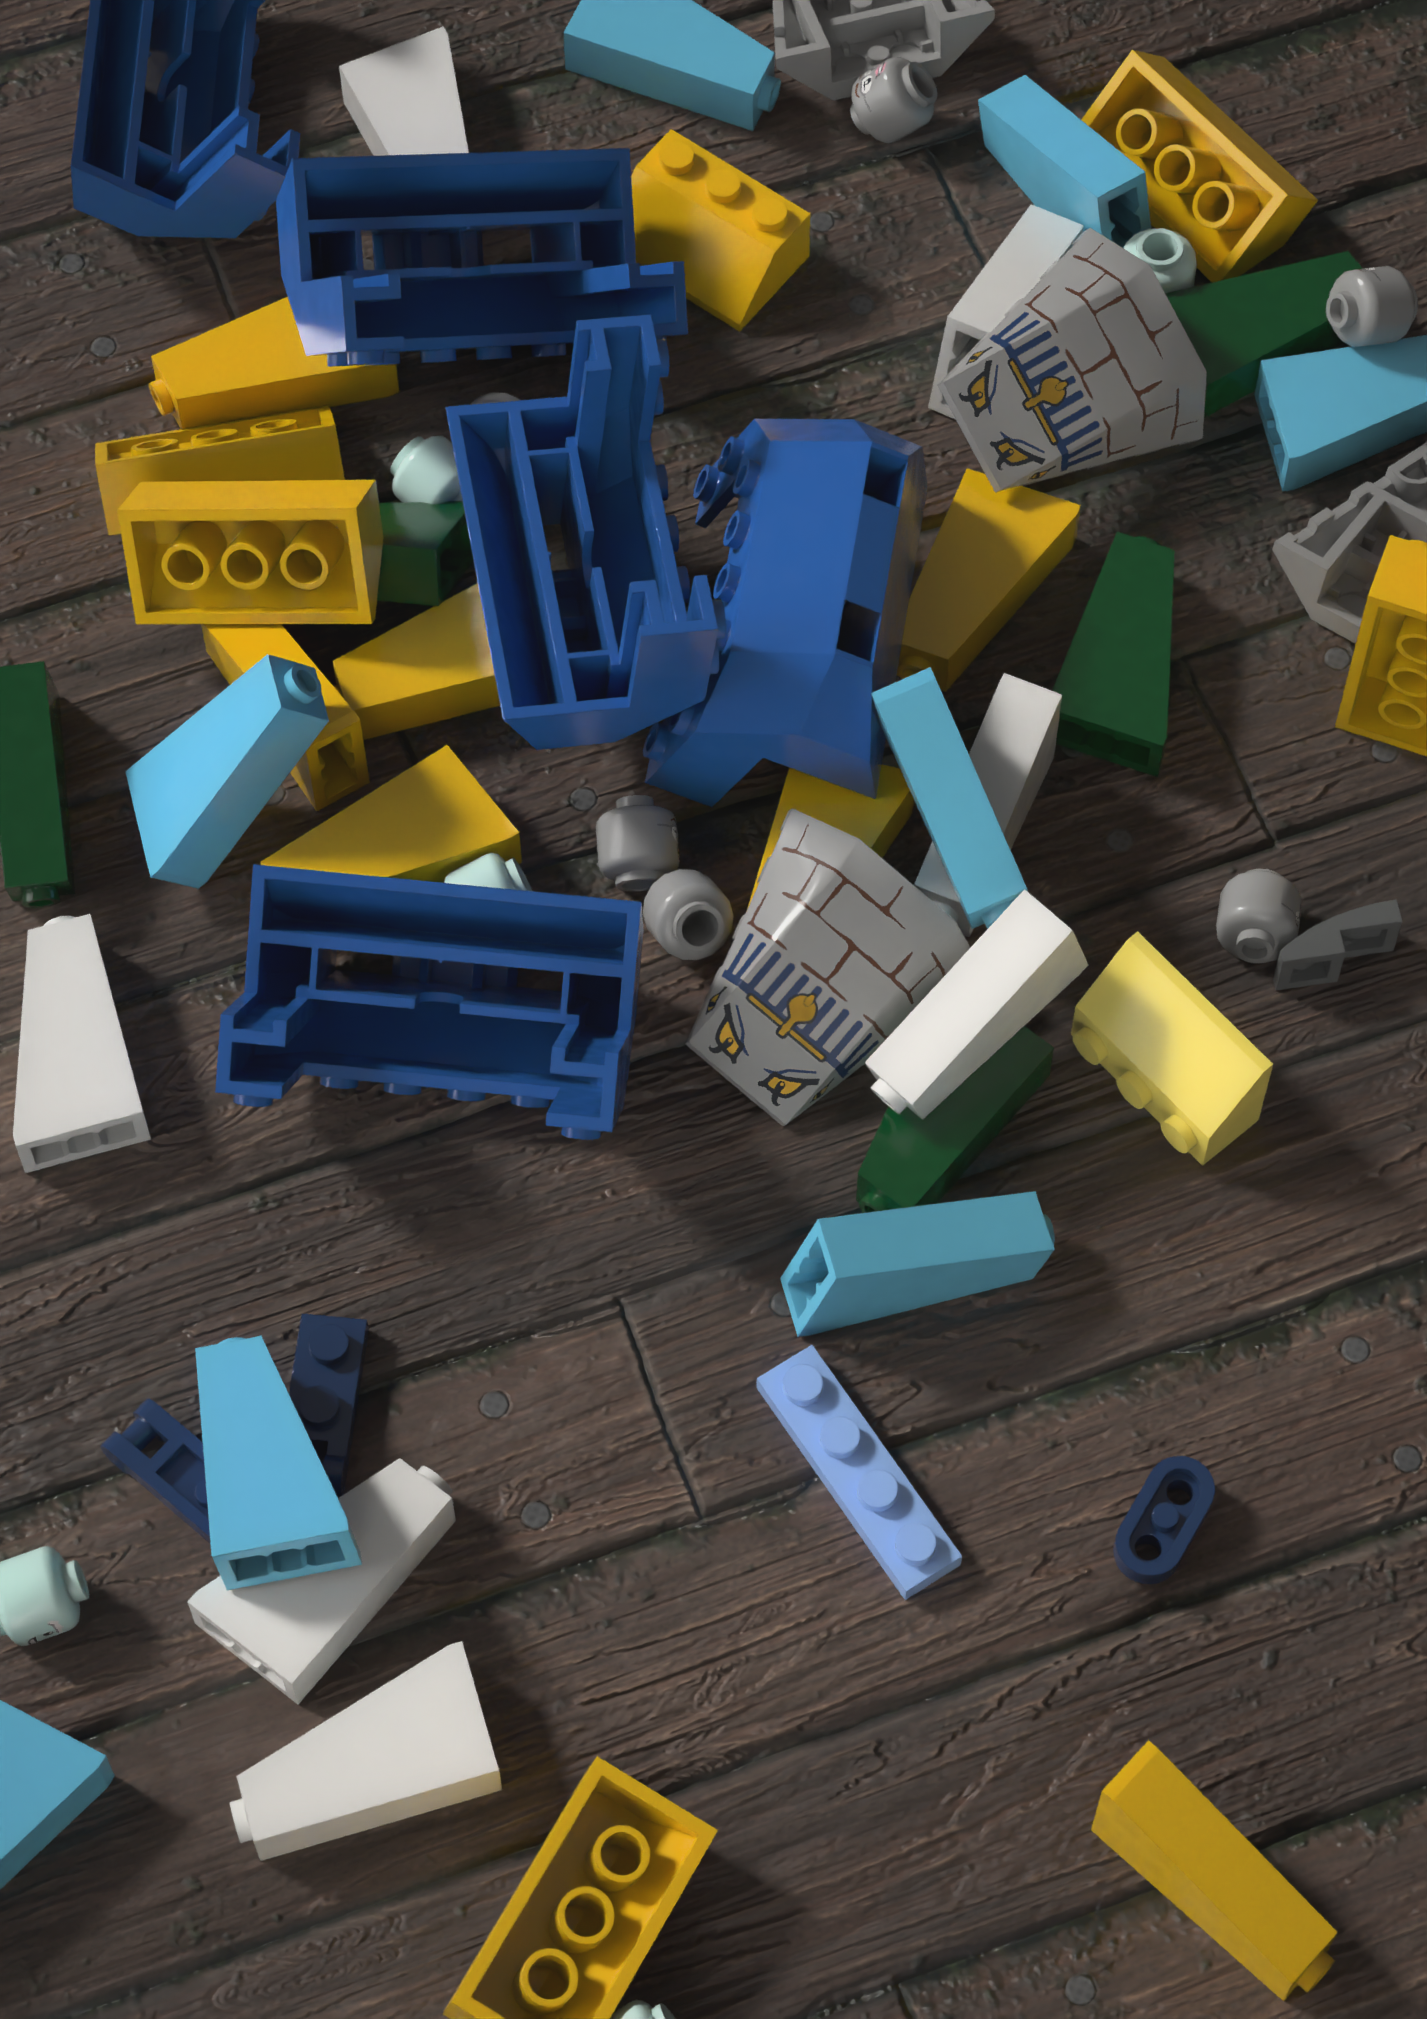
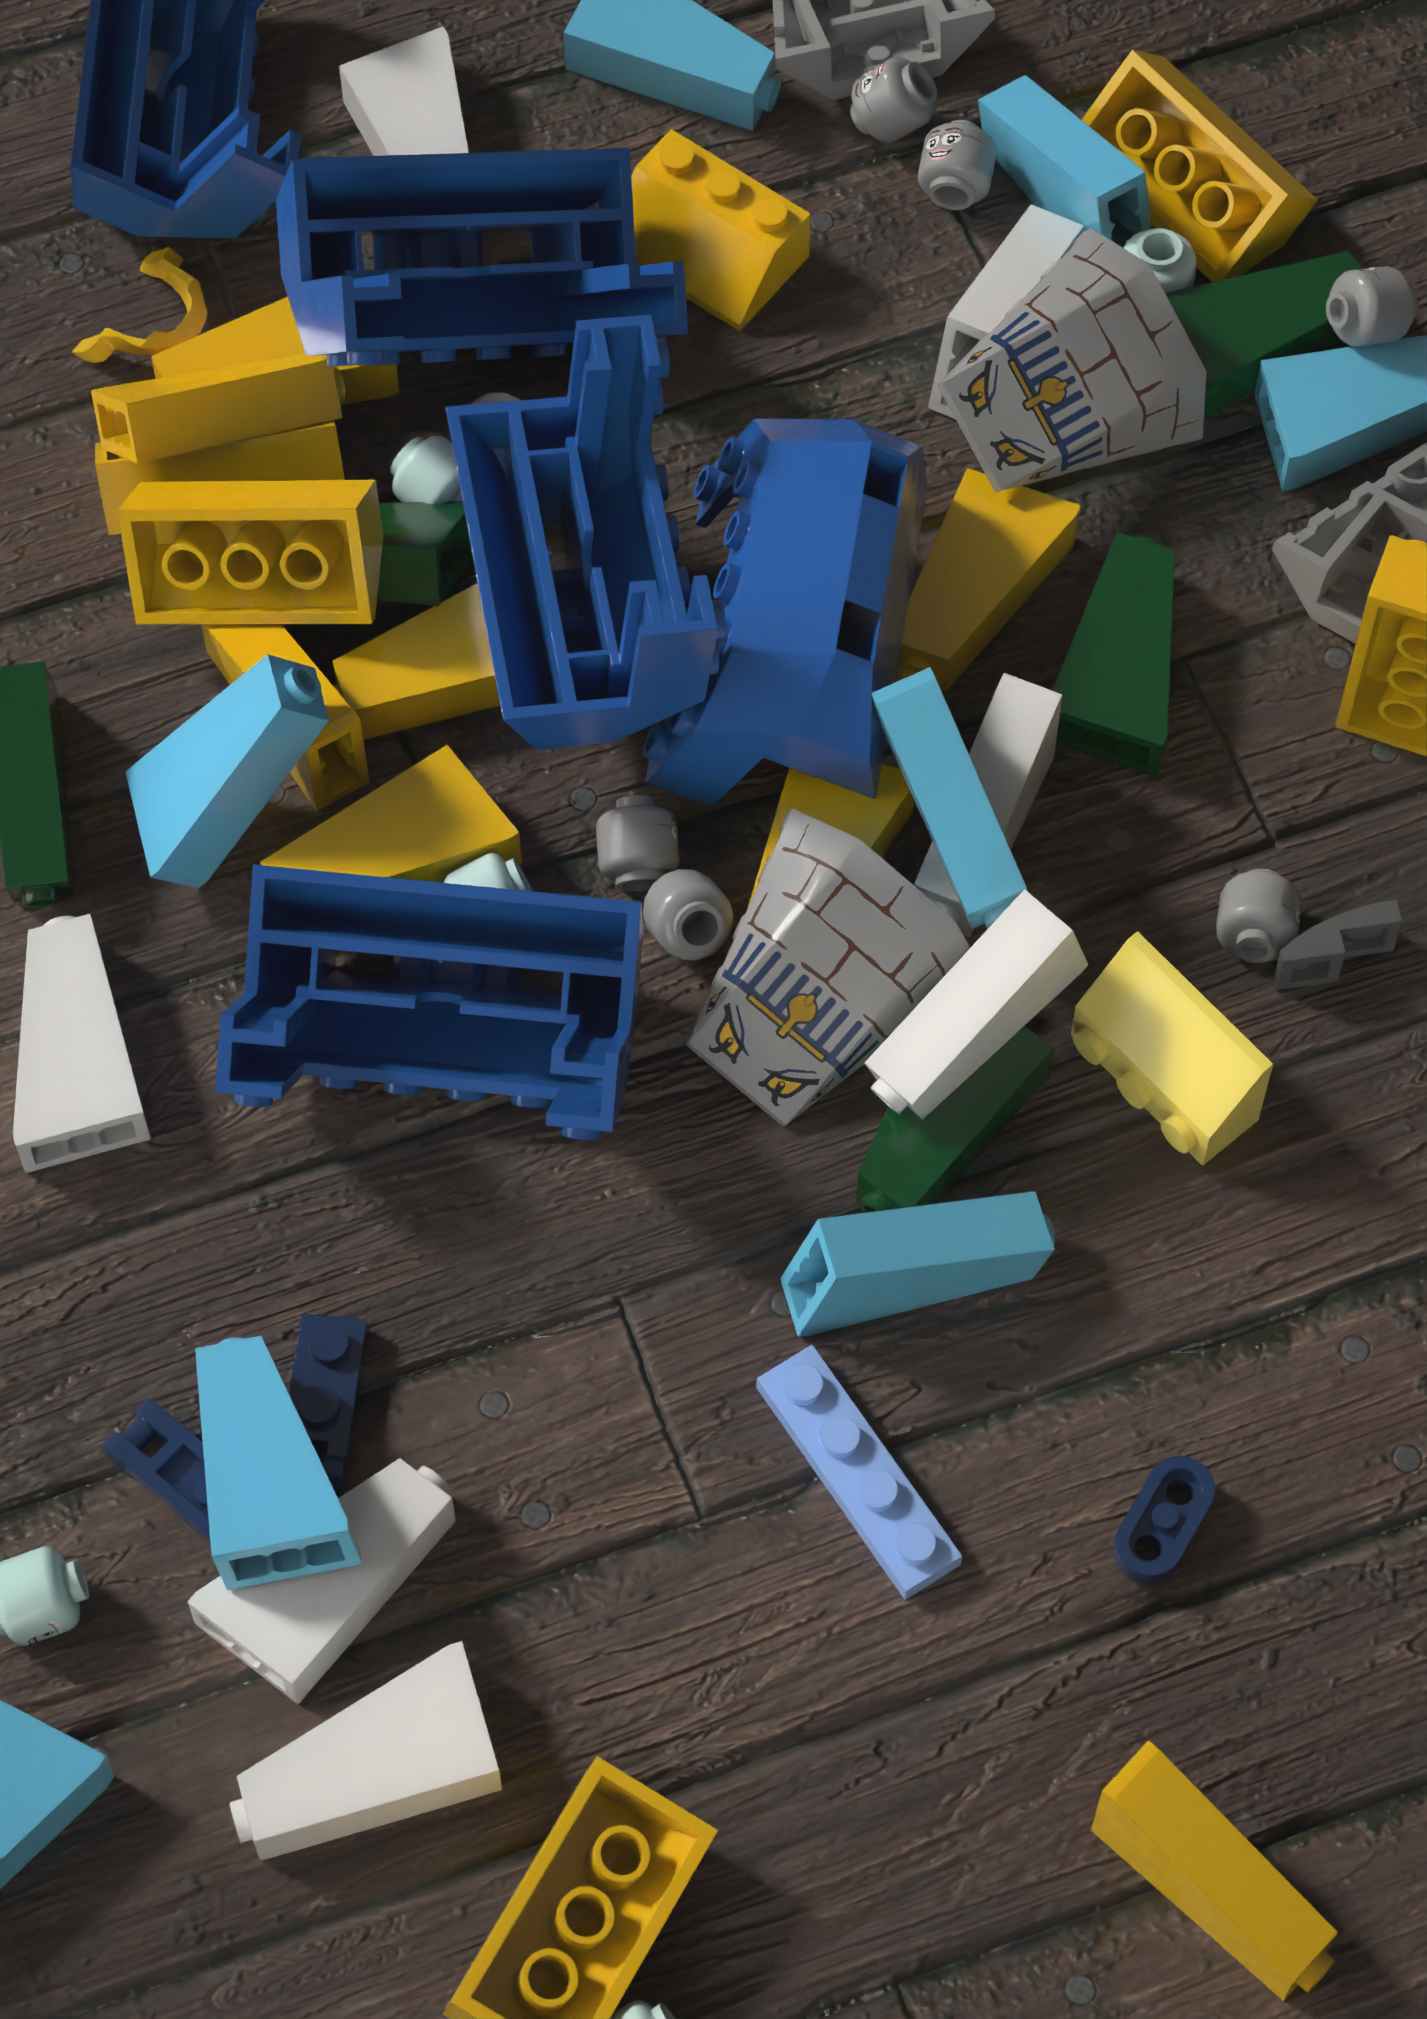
(163, 265): none -> yellow helmet
(216, 406): none -> yellow slope
(957, 164): none -> light grey head

